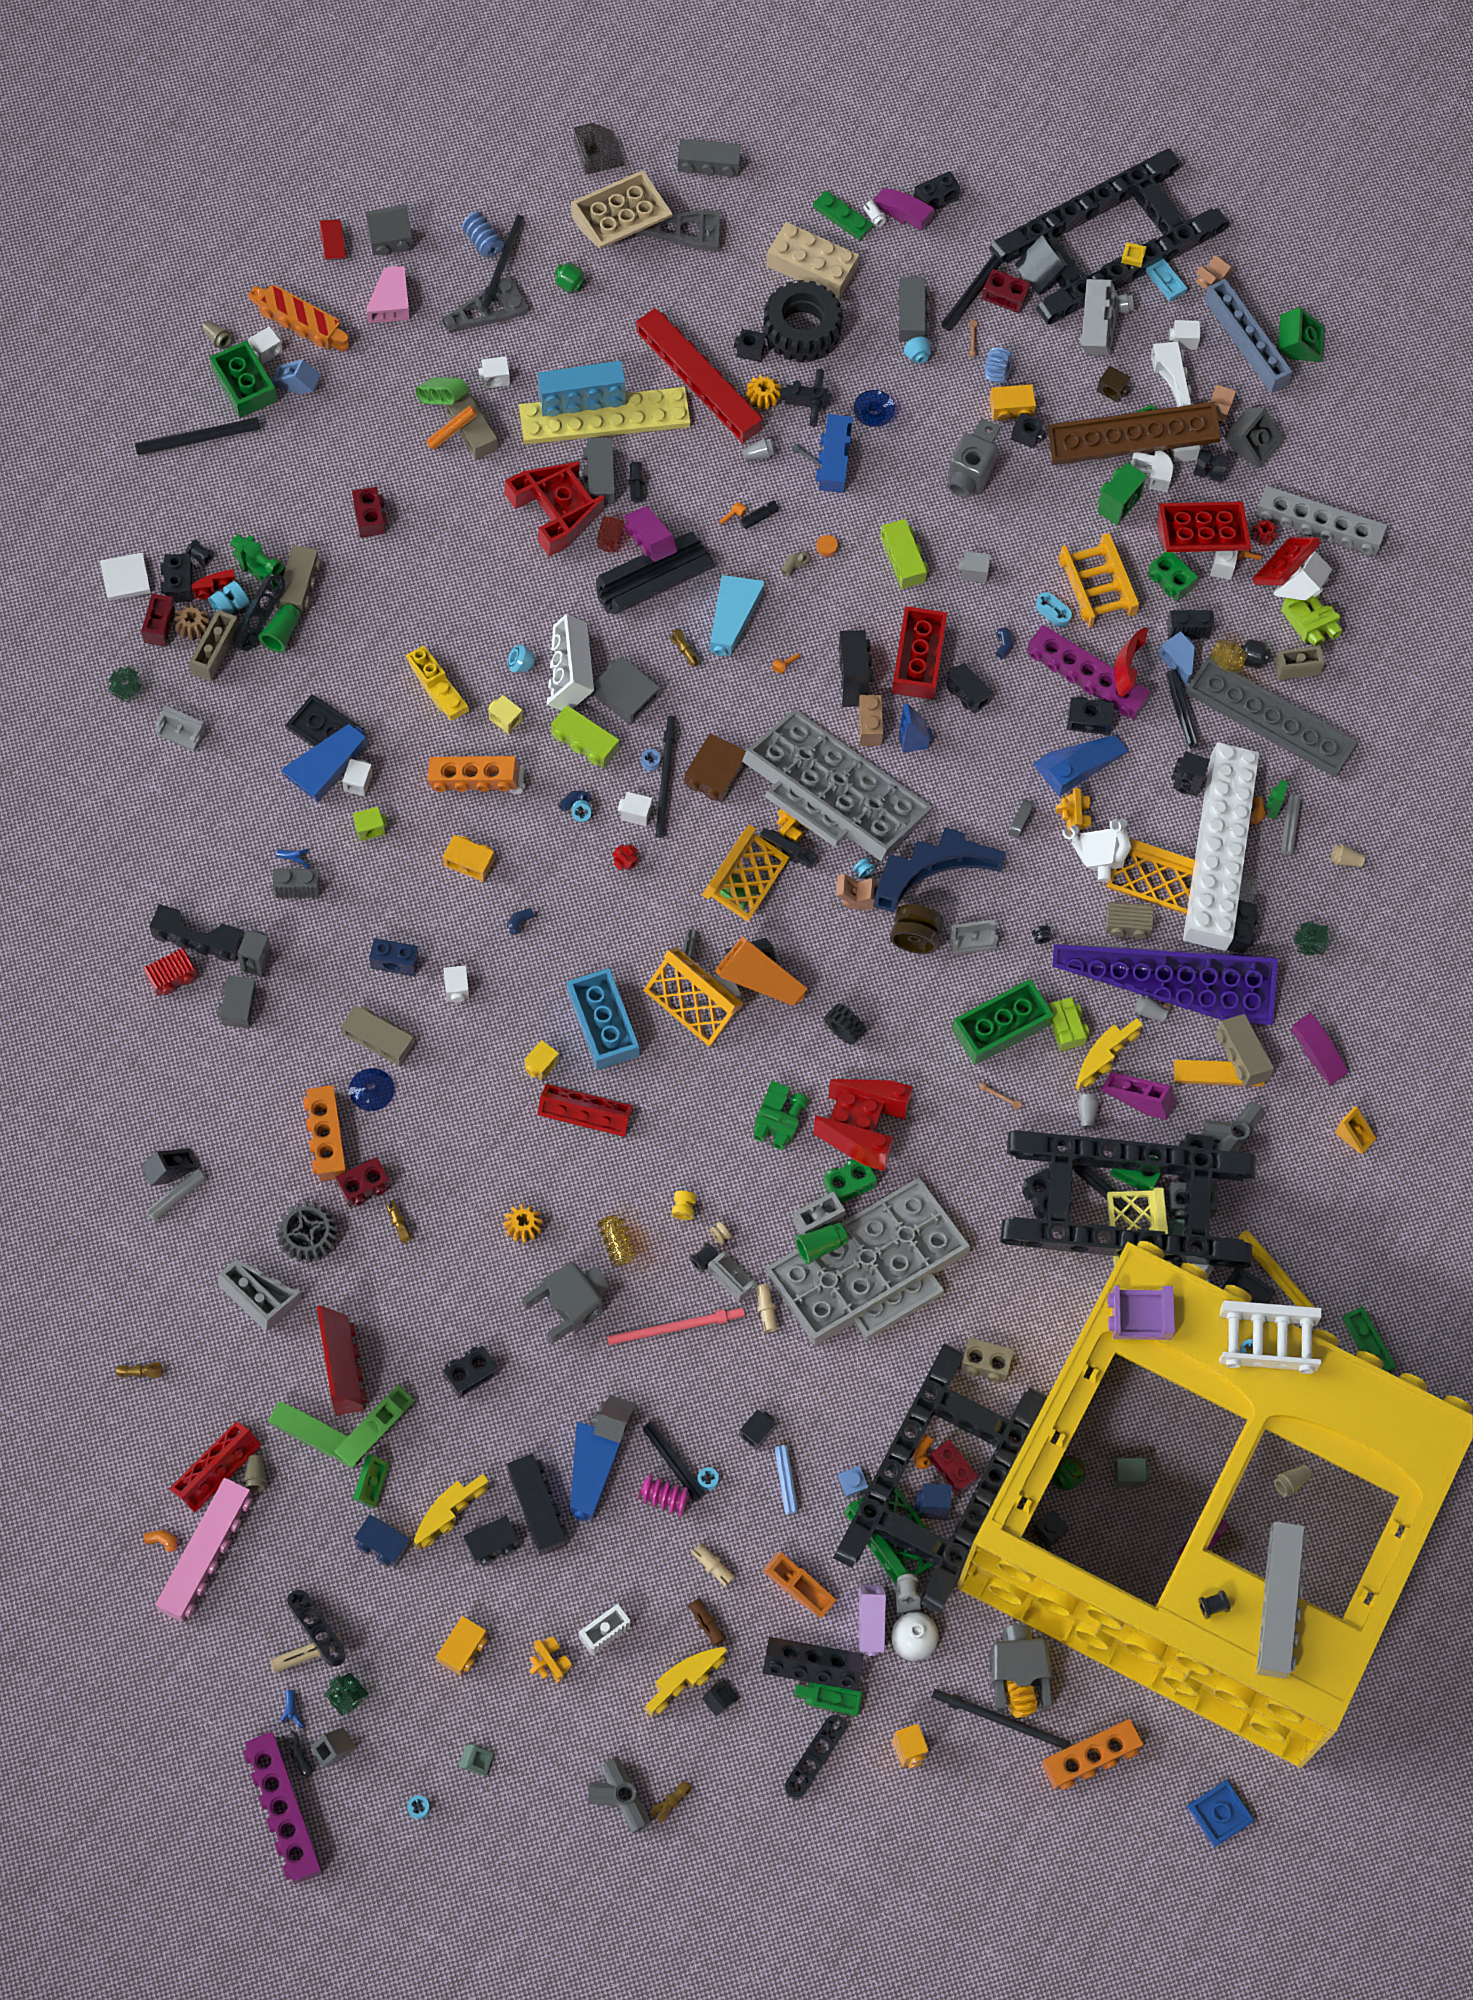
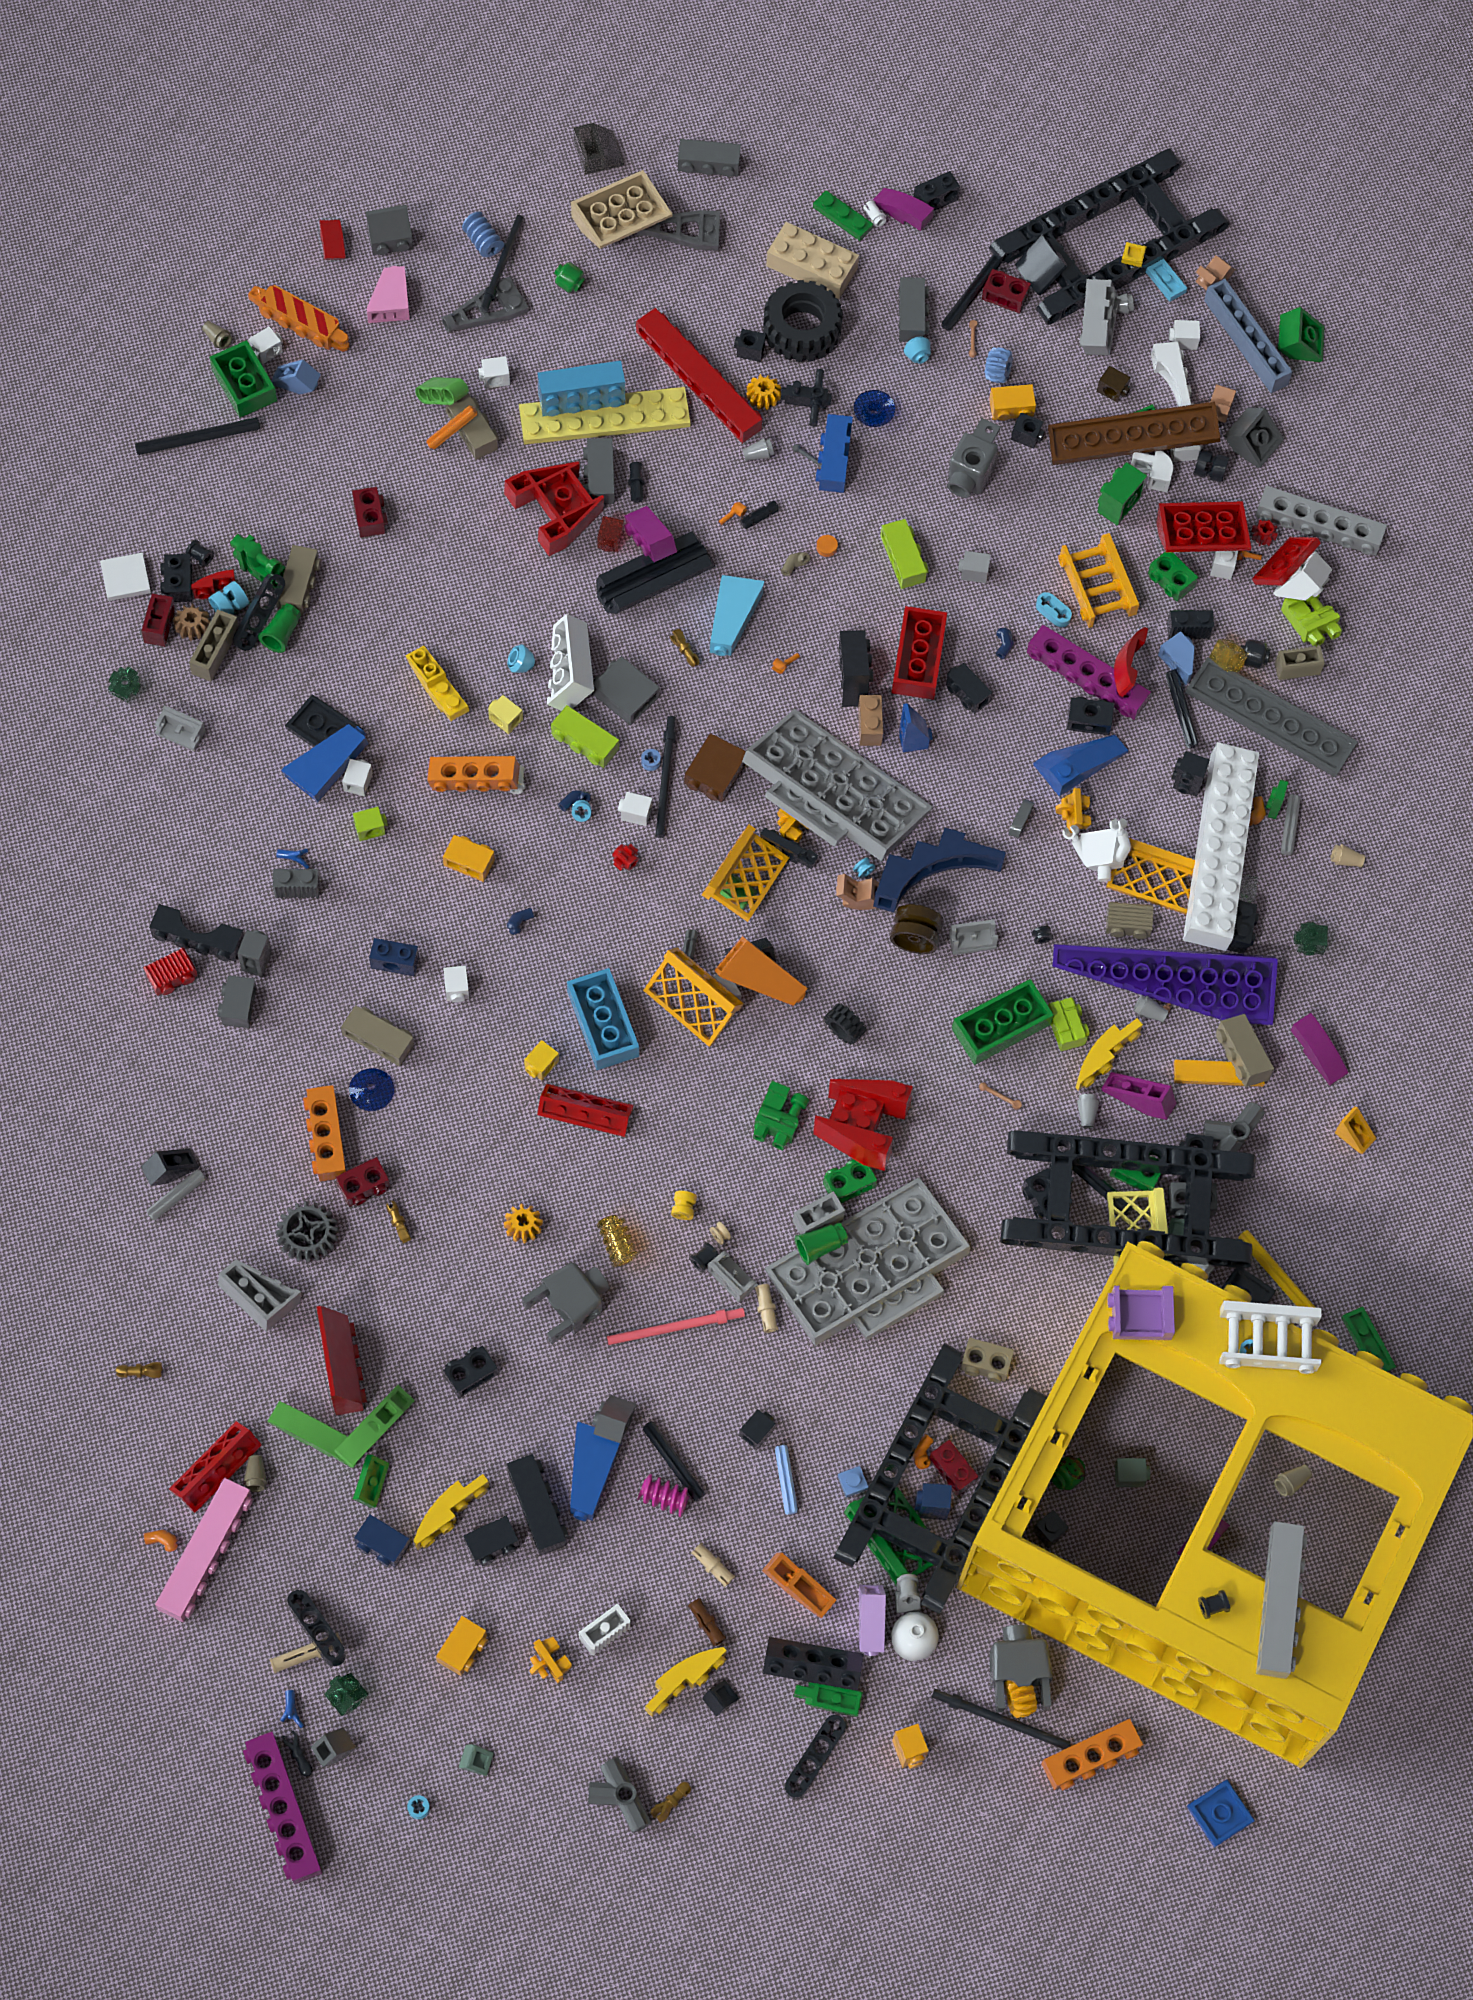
(708, 1470): medium azure bush -> none

